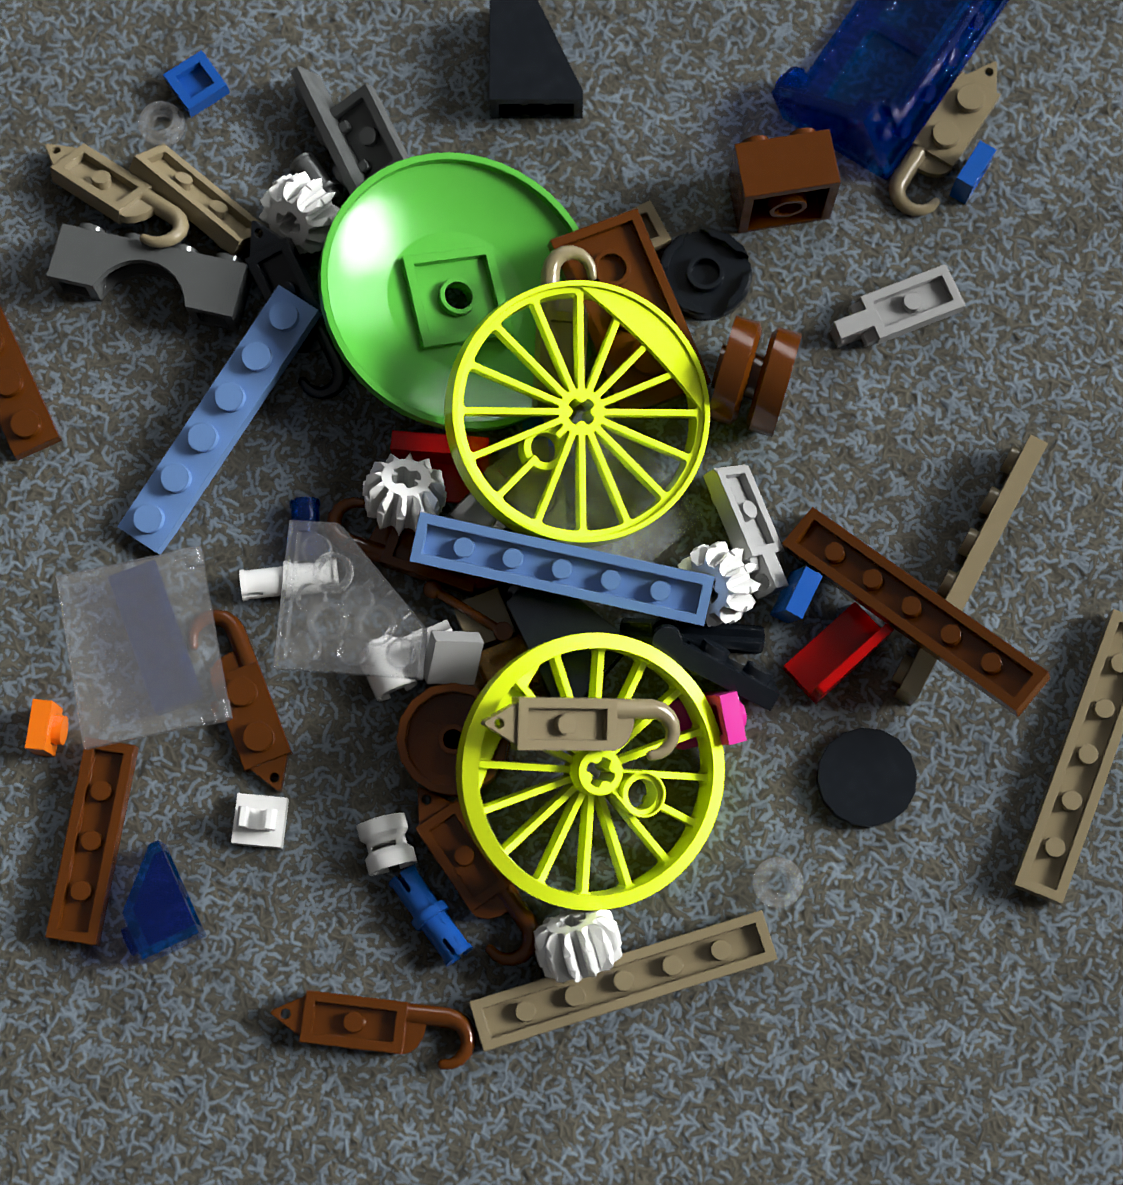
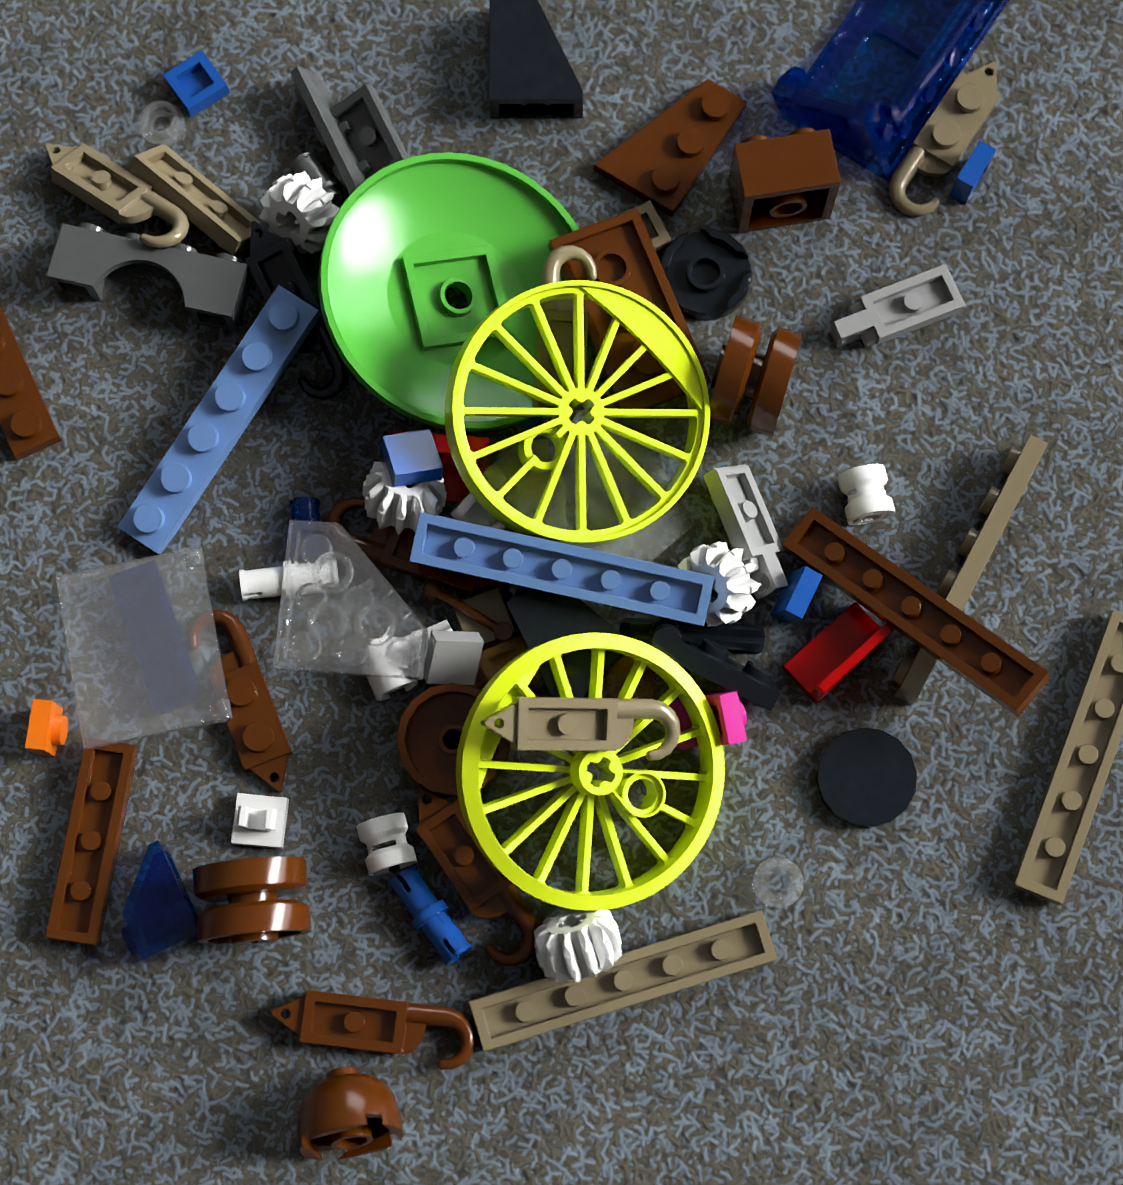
(251, 894): none -> reddish brown wheel
(348, 1114): none -> reddish brown cylinder
(411, 457): none -> tile
(619, 673): none -> clear orange plate
(675, 147): none -> reddish brown wing
(866, 494): none -> white wheel

